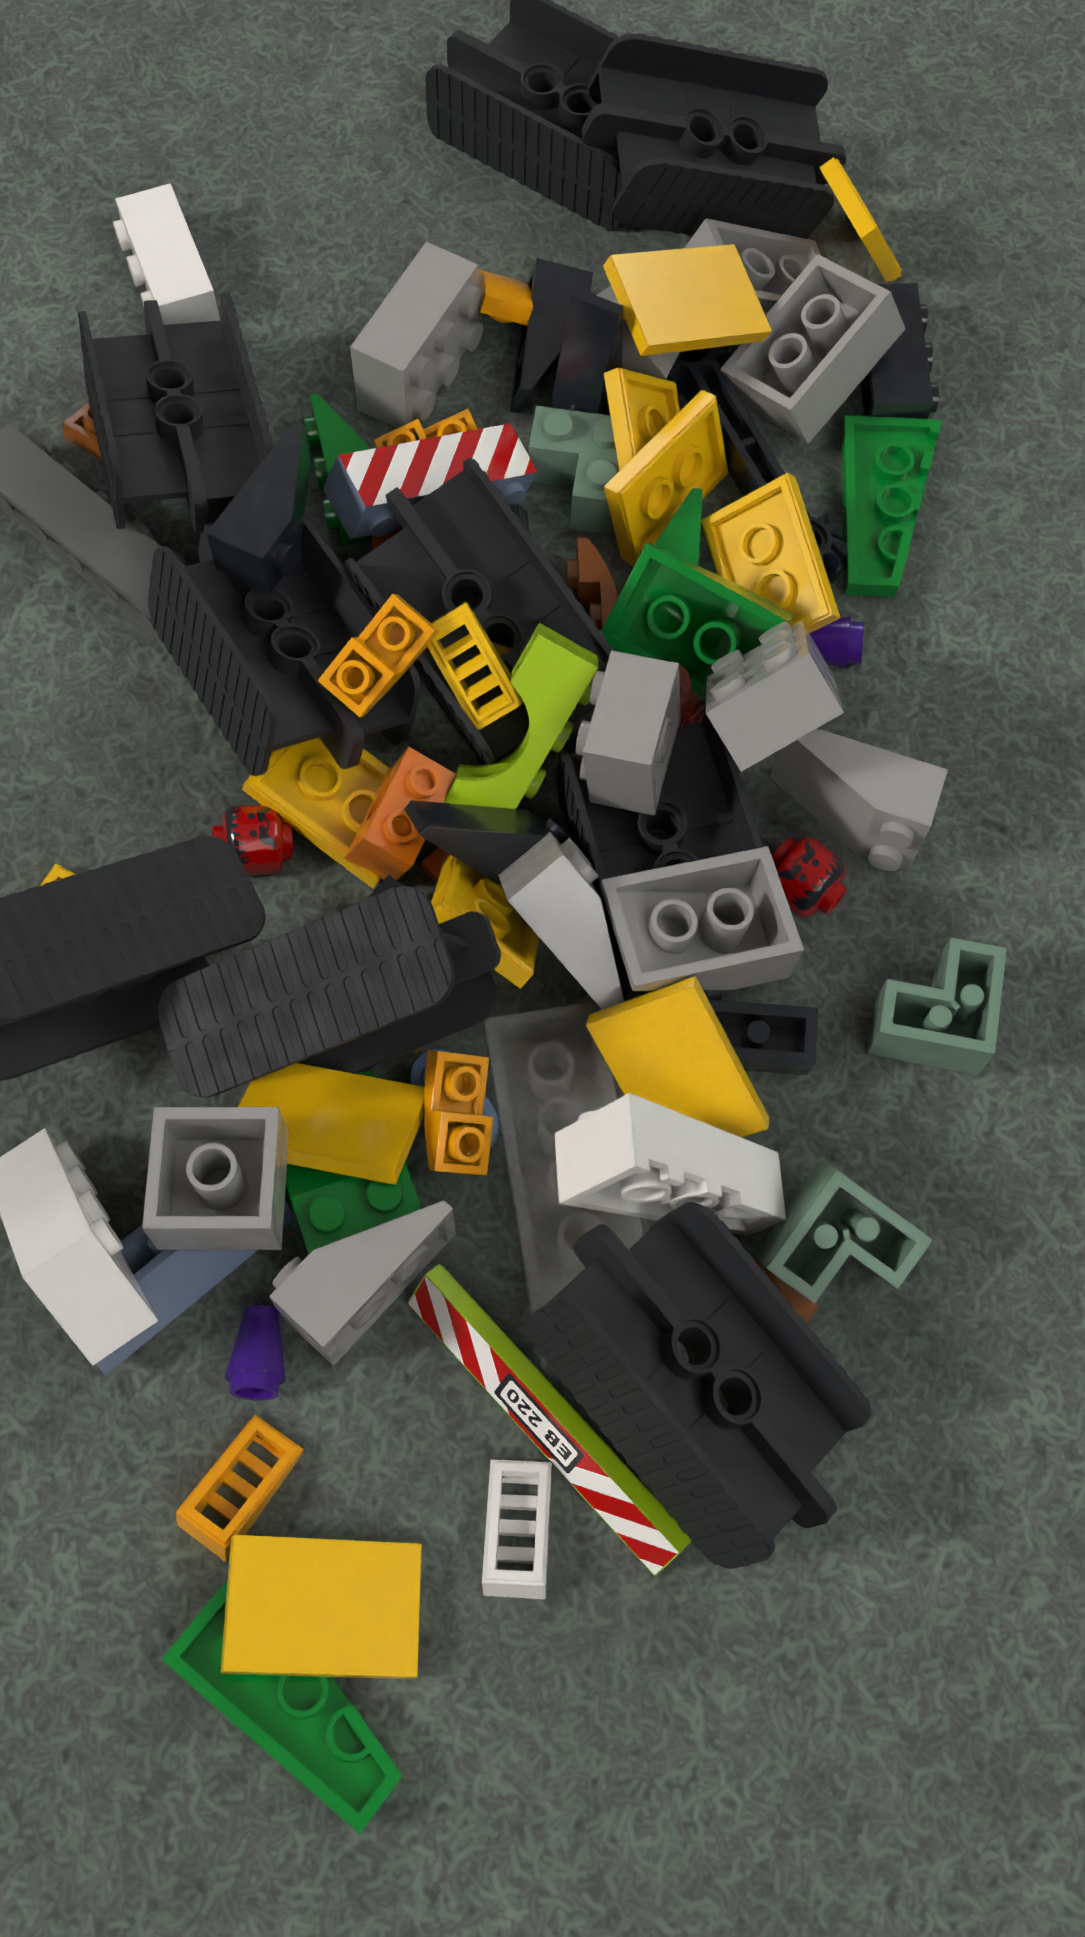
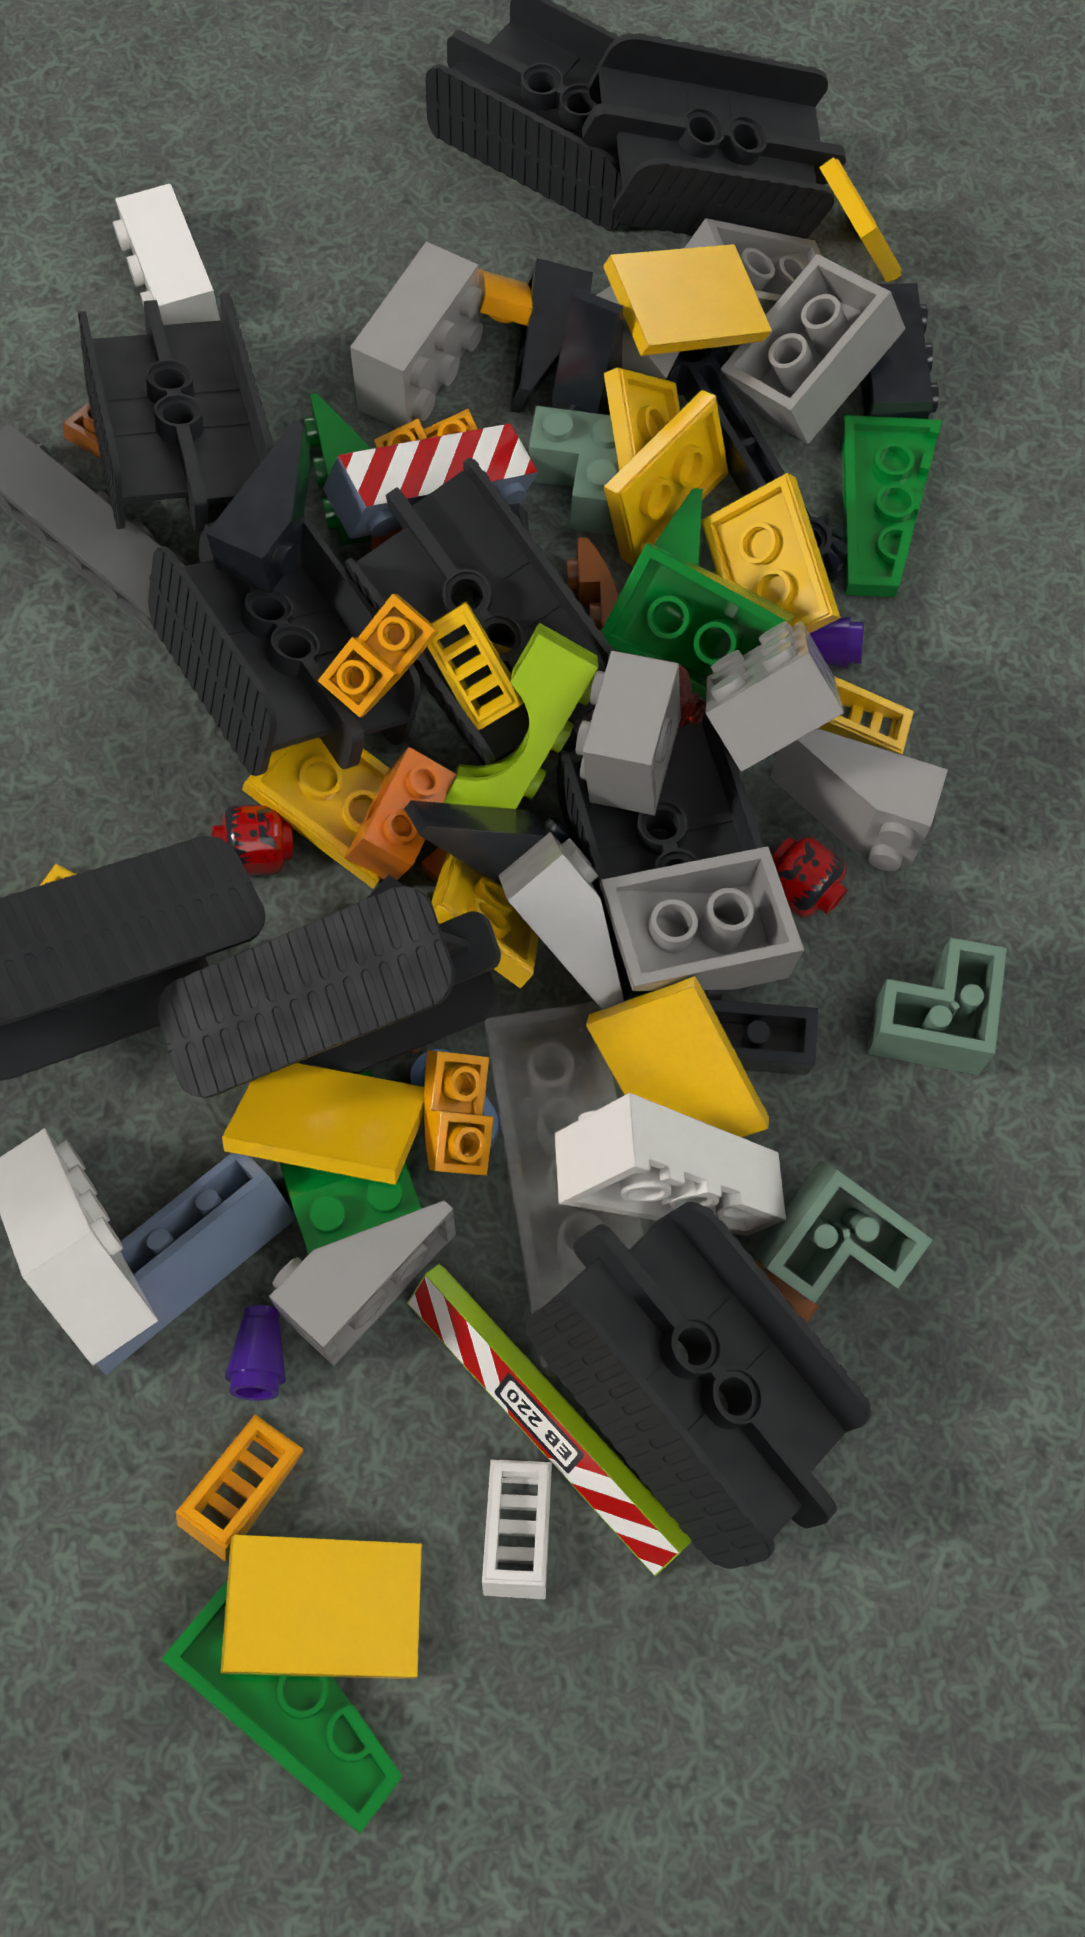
(216, 1178): light grey brick -> none
(863, 700): none -> yellow slope

